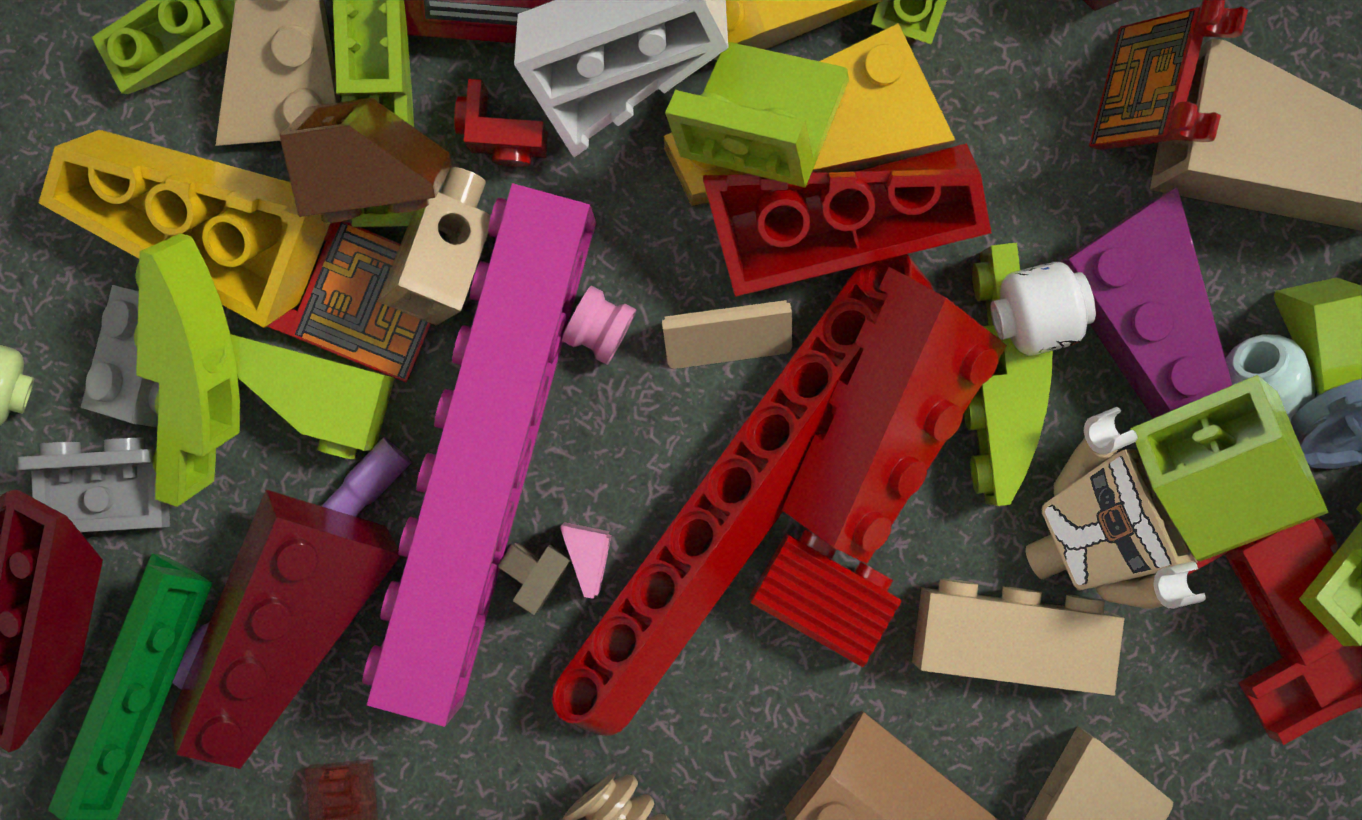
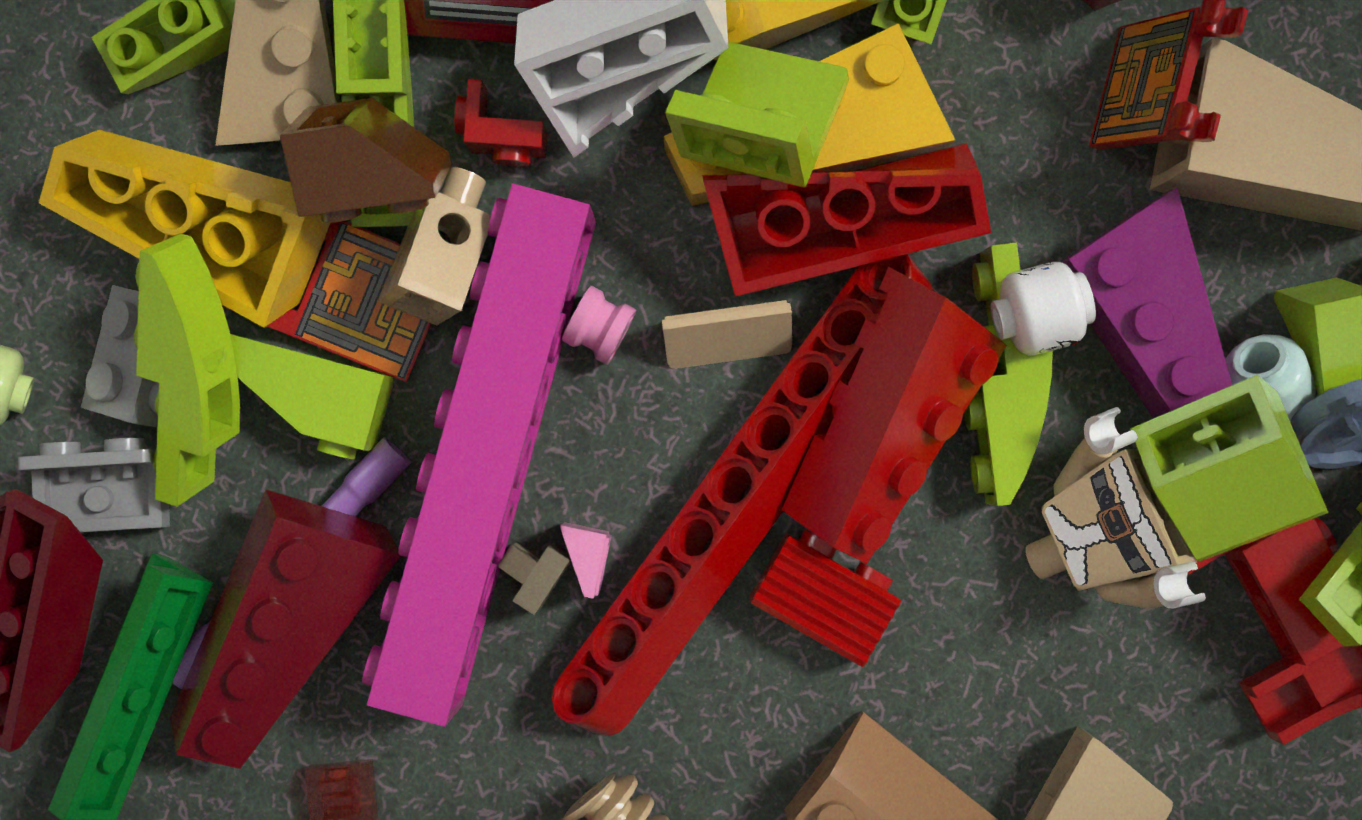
(1018, 638): tan brick -> none

